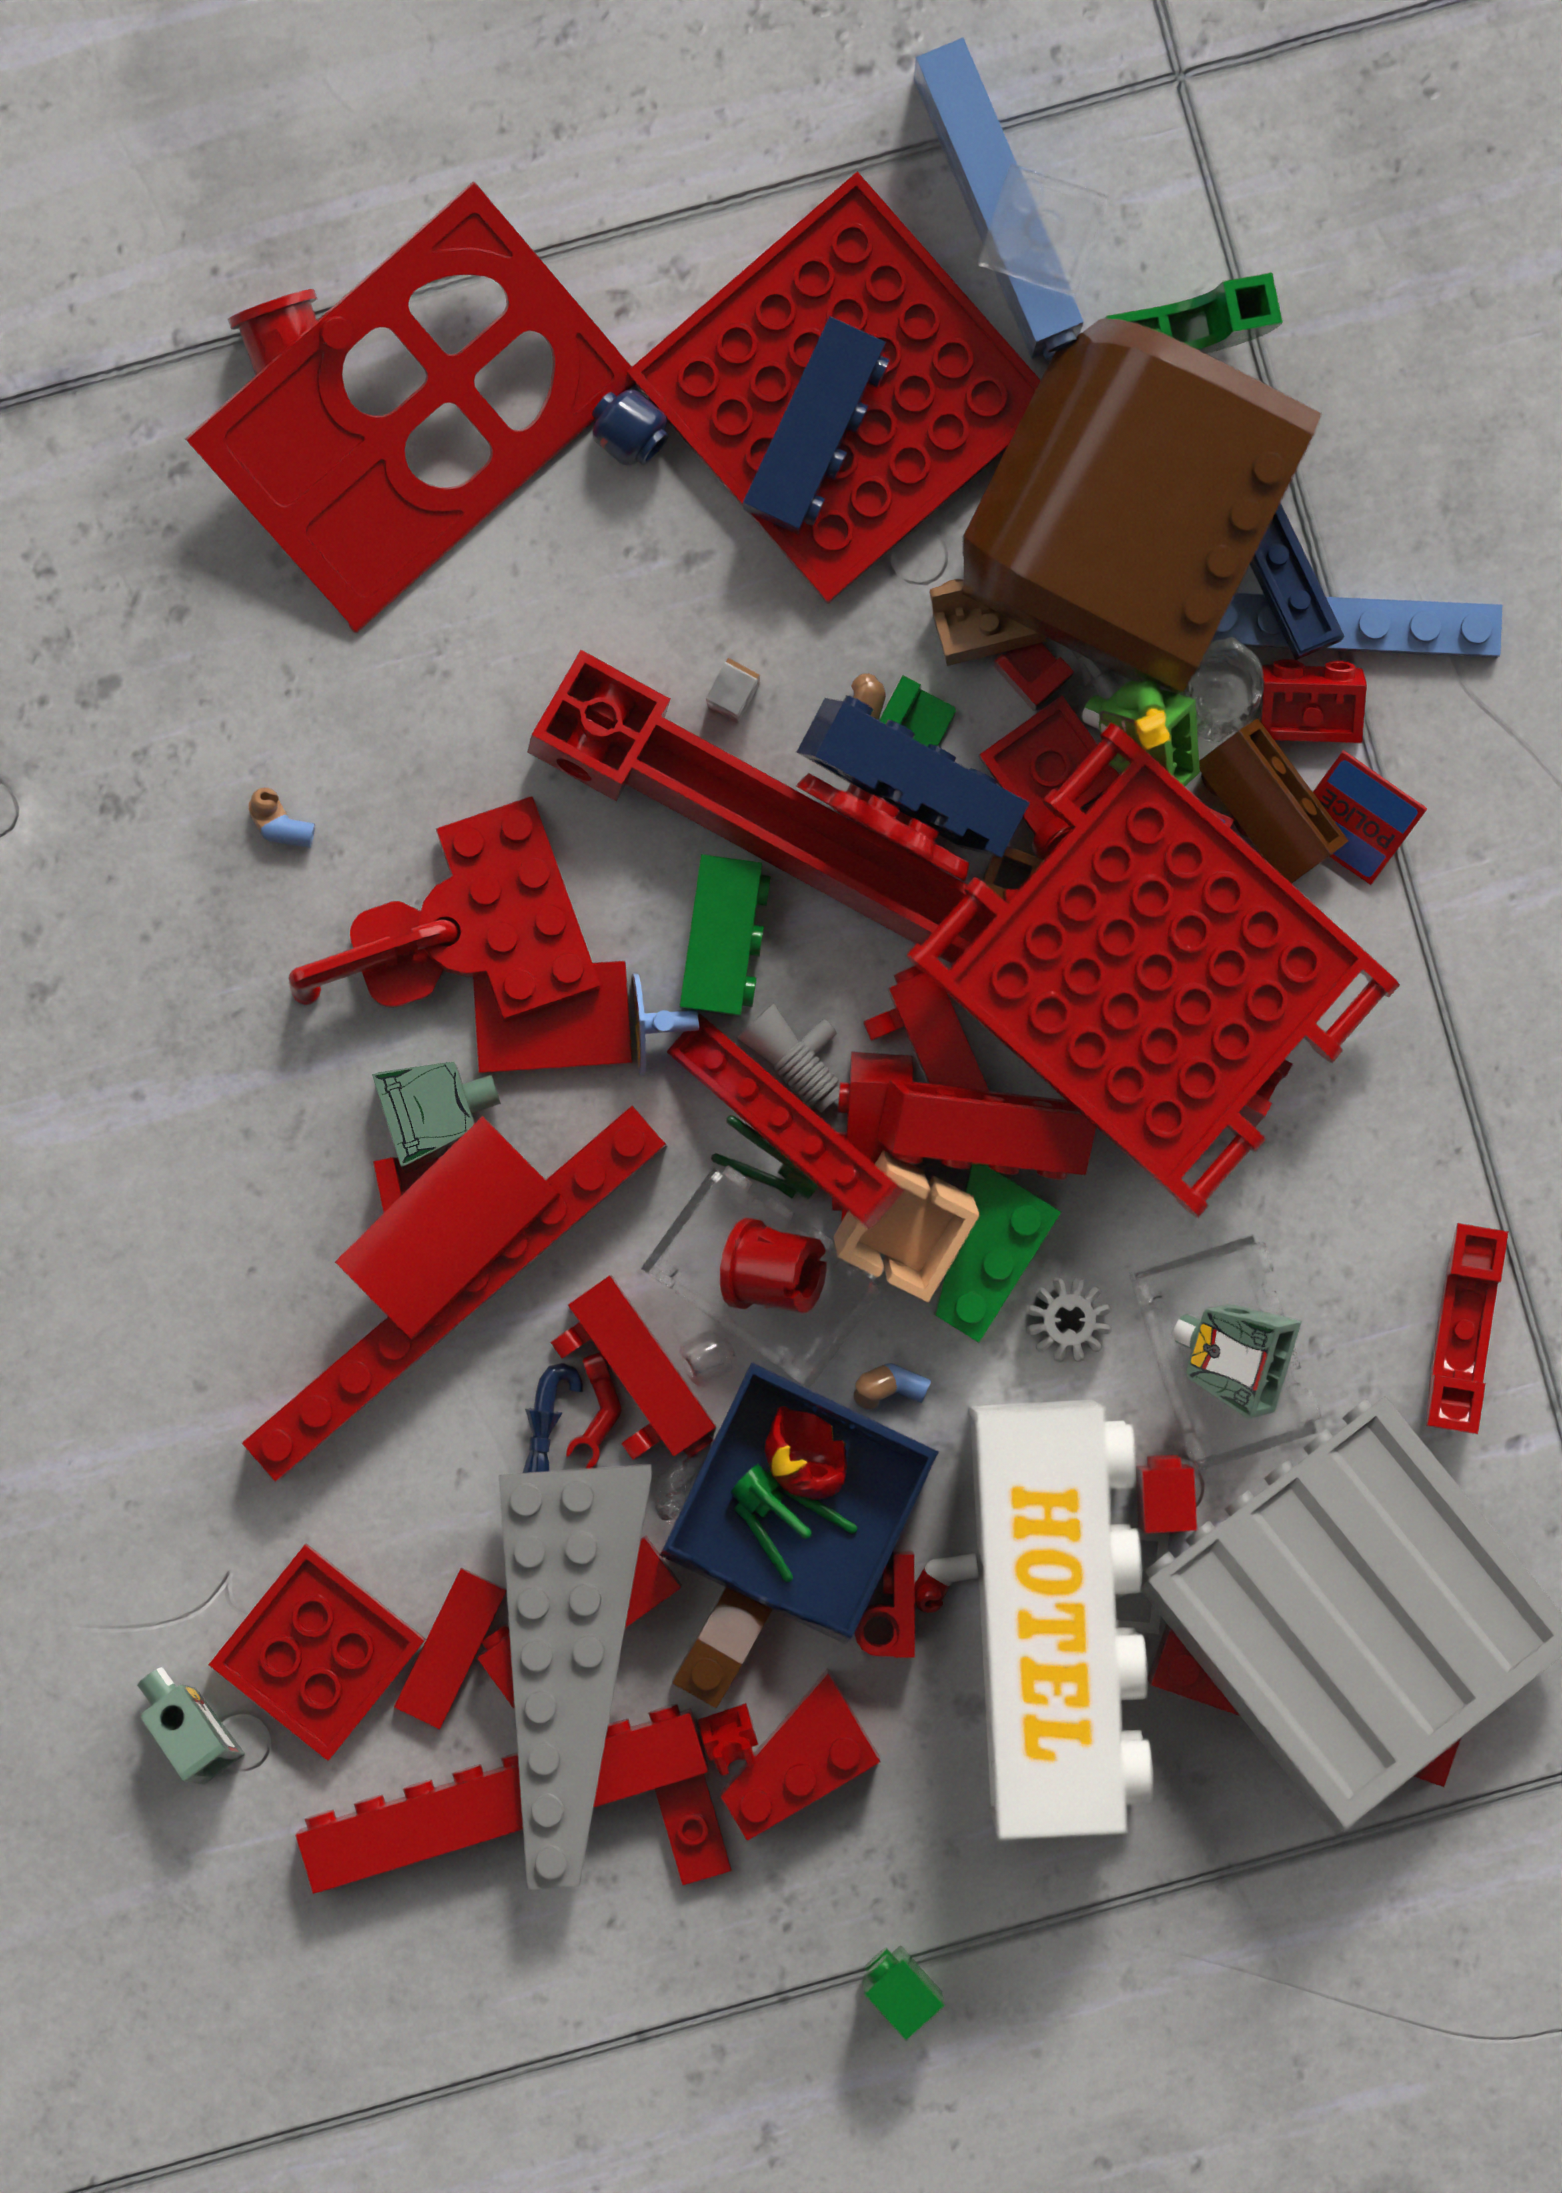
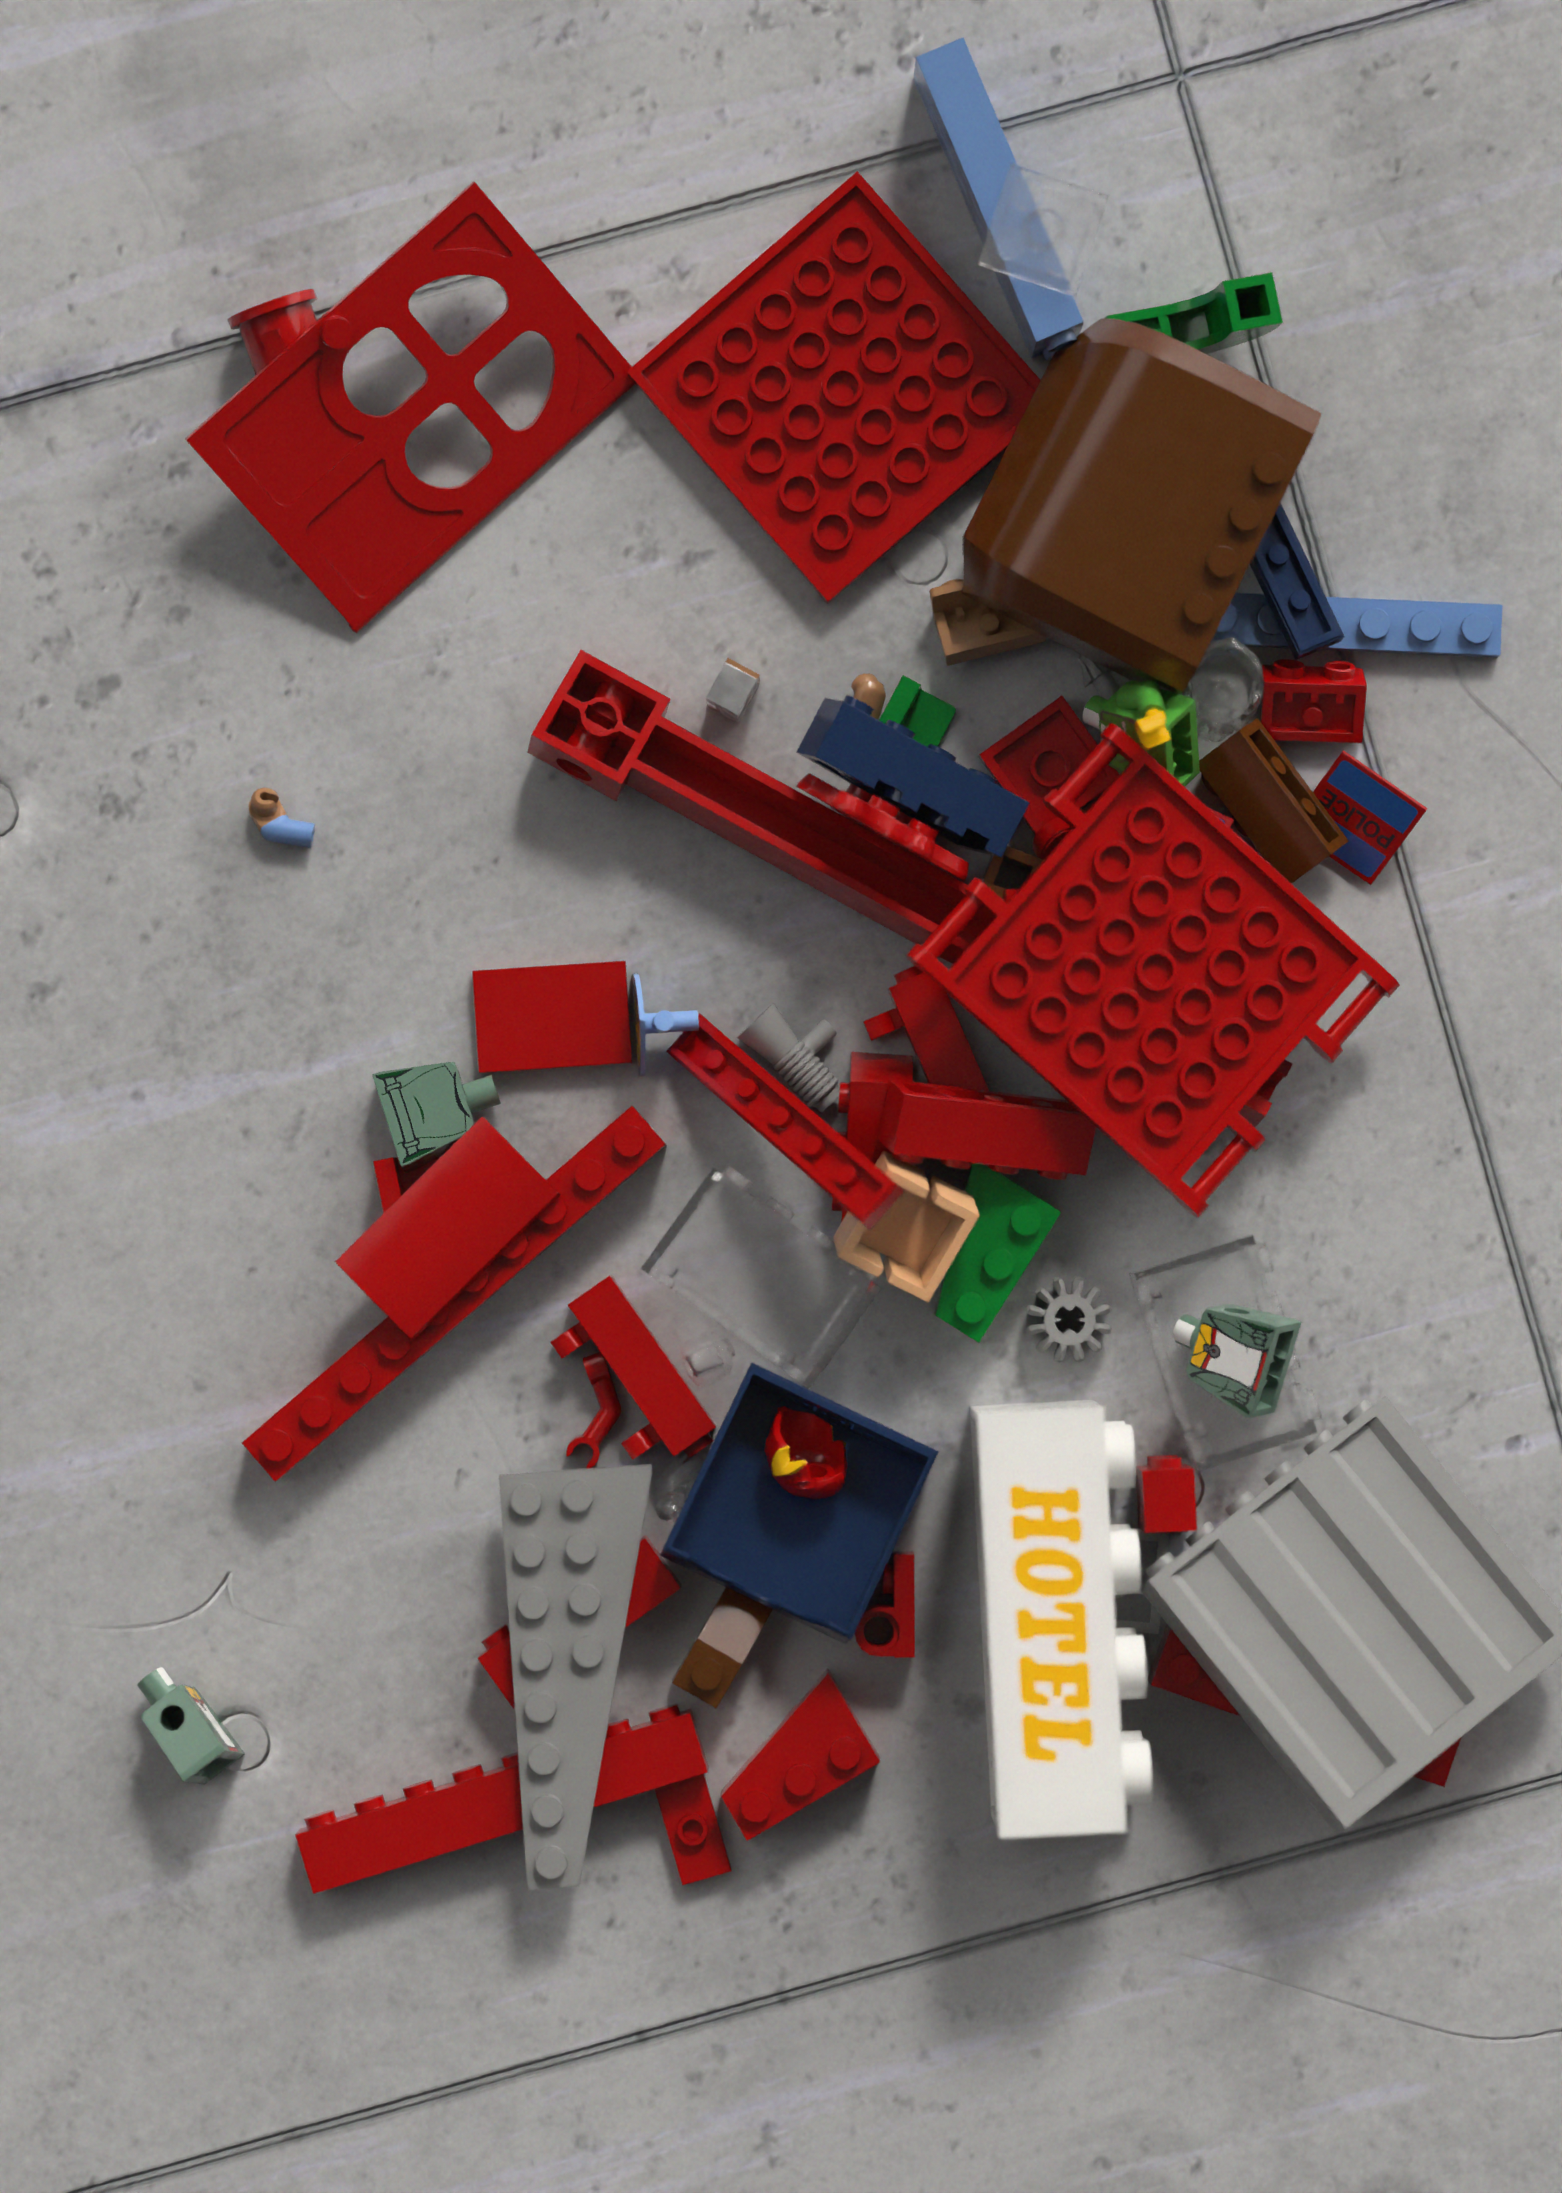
(317, 1652): red plate -> none
(450, 1648): red tile -> none
(509, 917): red plate -> none
(543, 1417): dark blue piece -> none
(629, 427): dark blue head -> none
(724, 936): green brick -> none
(729, 1737): red plate -> none
(760, 1493): green plant -> none
(771, 1268): red piece -> none
(794, 1179): dark green plant -> none
(814, 426): dark blue brick -> none
(887, 1380): arm -> none
(901, 1991): green brick -> none
(937, 1578): arm -> none
(1033, 673): red panel -> none
(1465, 1328): red slope -> none

